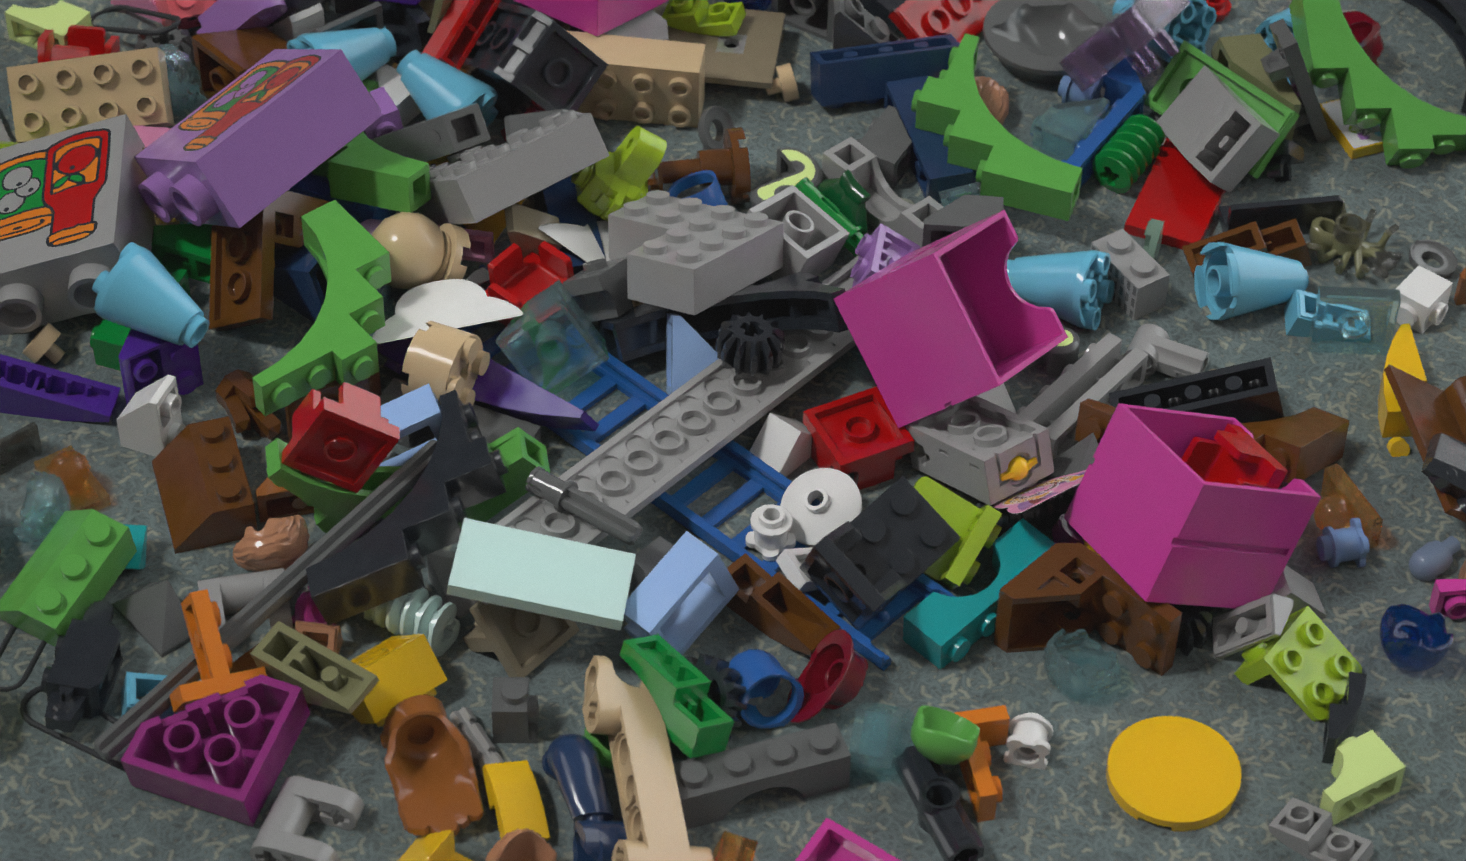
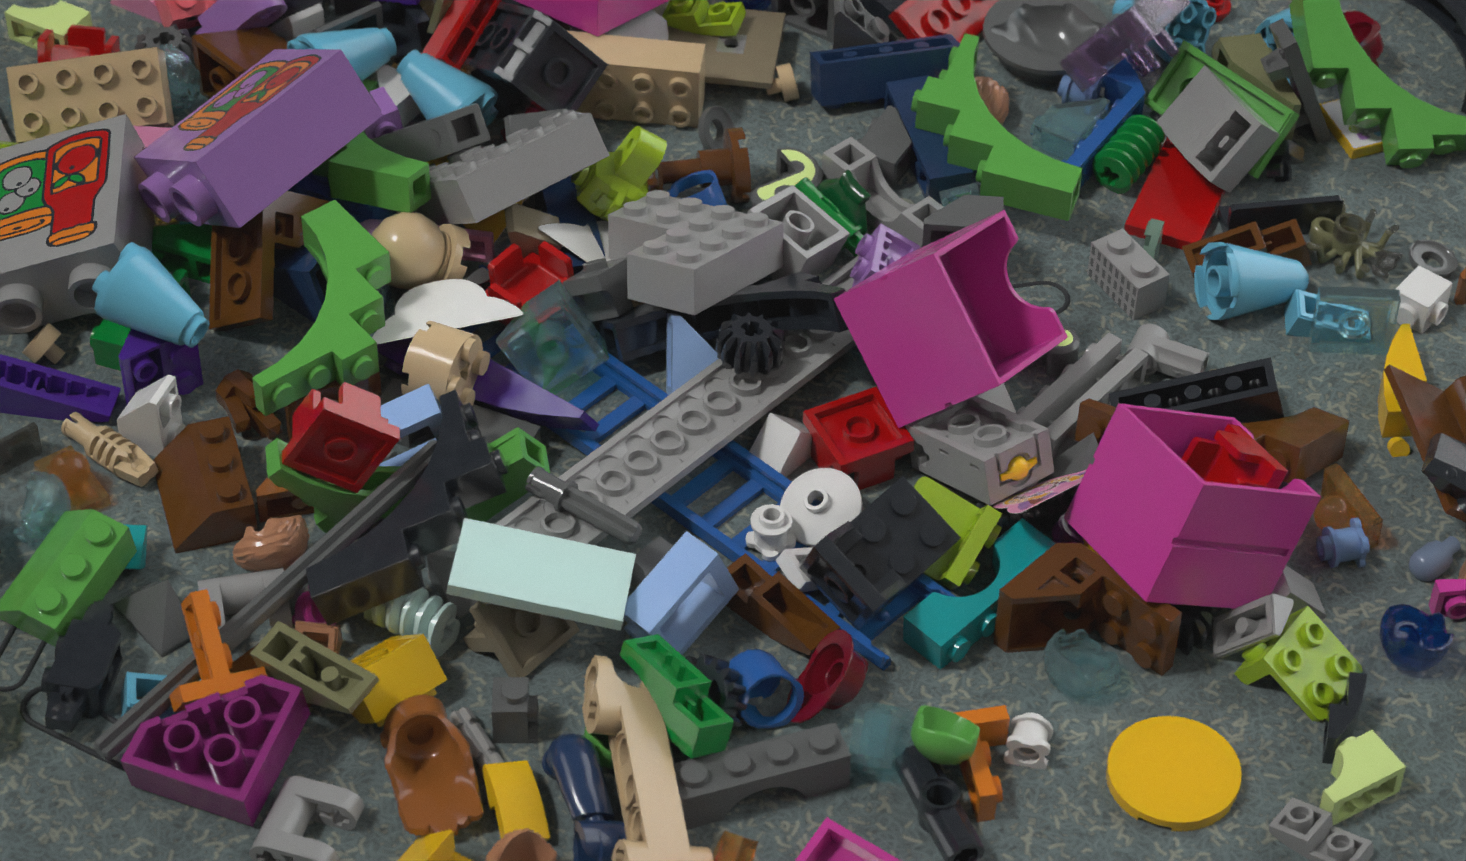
(111, 450): none -> tan hinge
(141, 11): black piece -> none
(1067, 282): medium azure cone -> none

